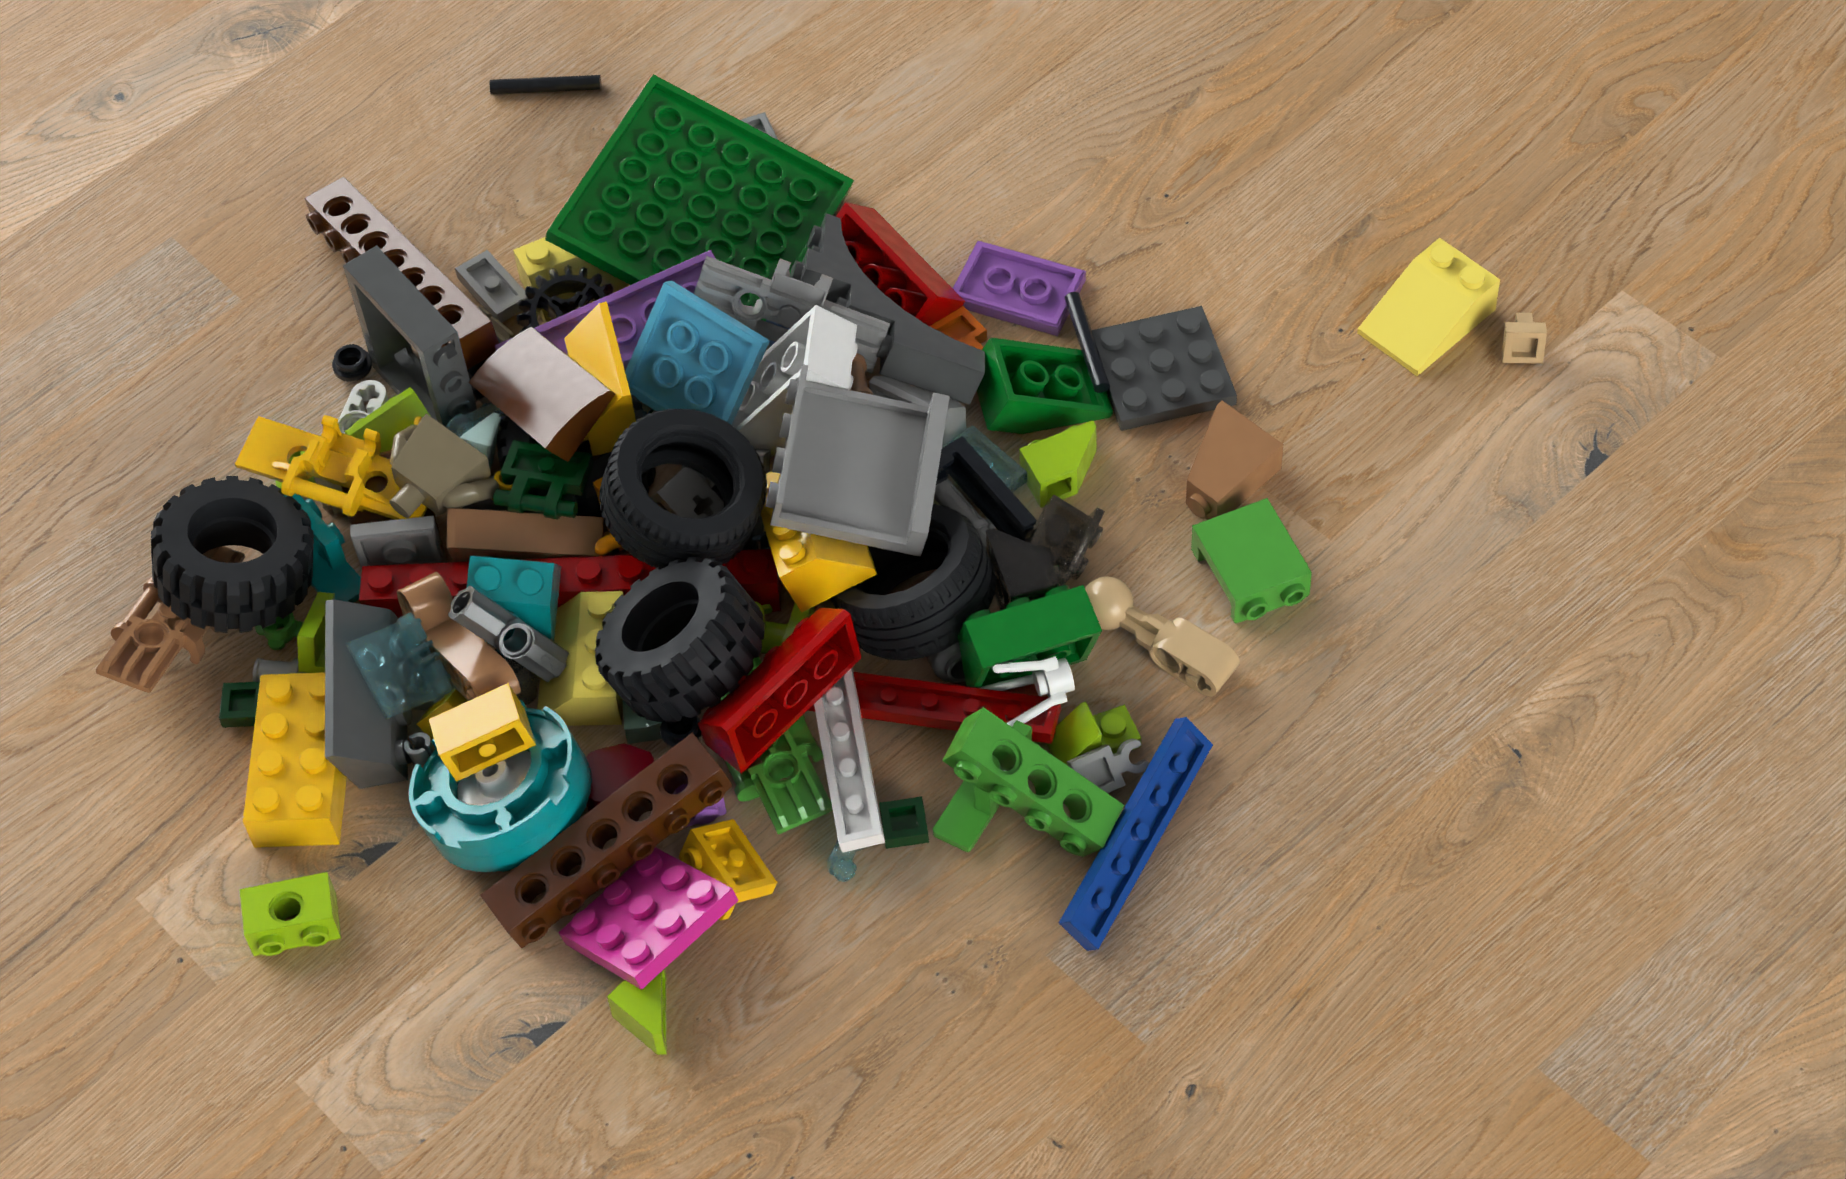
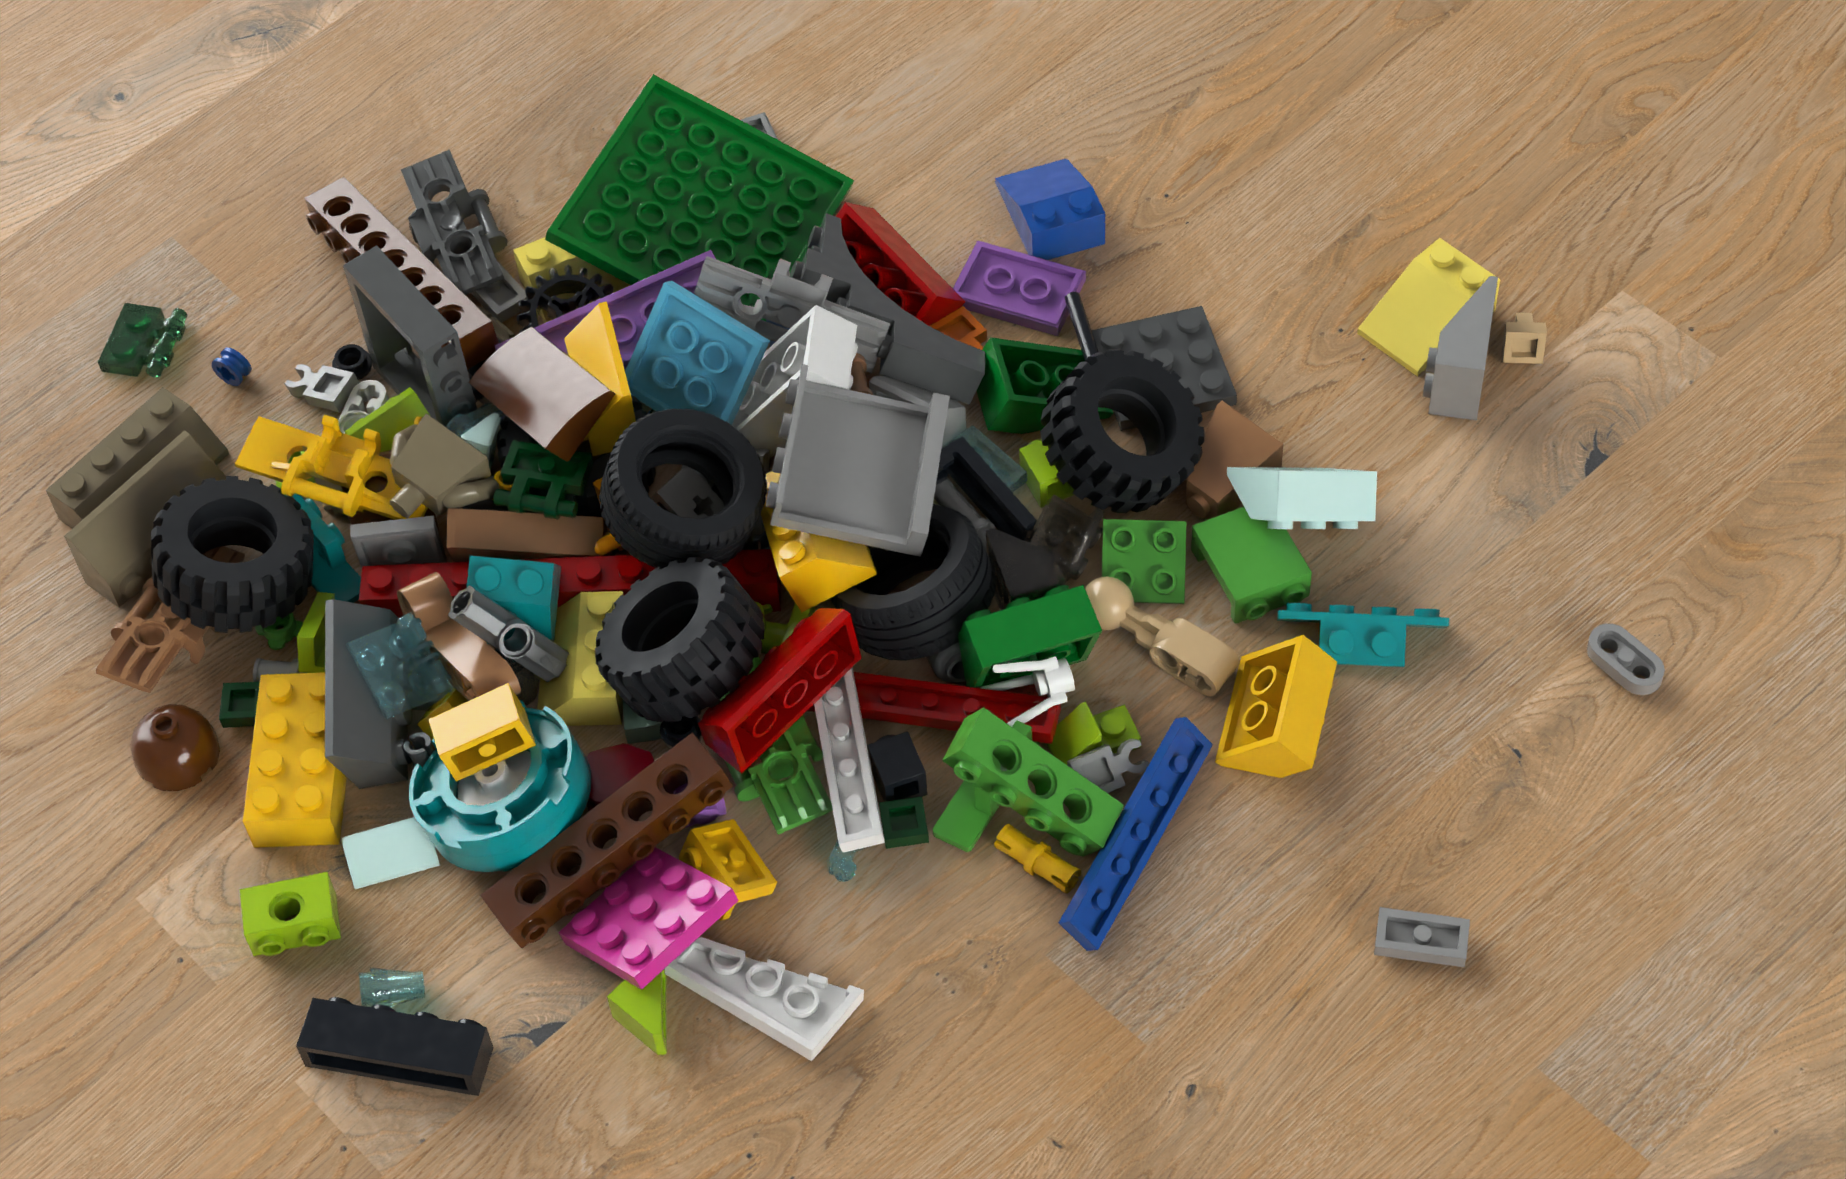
(115, 538): none -> dark tan slope
(126, 452): none -> dark tan slope
(133, 337): none -> clear green plate
(174, 747): none -> reddish brown cylinder
(231, 366): none -> blue bush
(324, 389): none -> light grey plate
(388, 852): none -> light aqua slope
(390, 987): none -> clear light blue cone
(395, 1045): none -> black brick
(440, 227): none -> dark grey piece
(545, 84): black bar -> none
(778, 1002): none -> white wing
(897, 767): none -> black brick
(1037, 858): none -> yellow pin
(1053, 209): none -> blue slope
(1146, 558): none -> bright green hinge
(1151, 401): none -> black tyre
(1277, 709): none -> yellow slope
(1306, 495): none -> light aqua slope
(1363, 638): none -> teal bracket
(1422, 937): none -> light grey plate
(1461, 357): none -> light grey slope
(1628, 659): none -> light grey plate

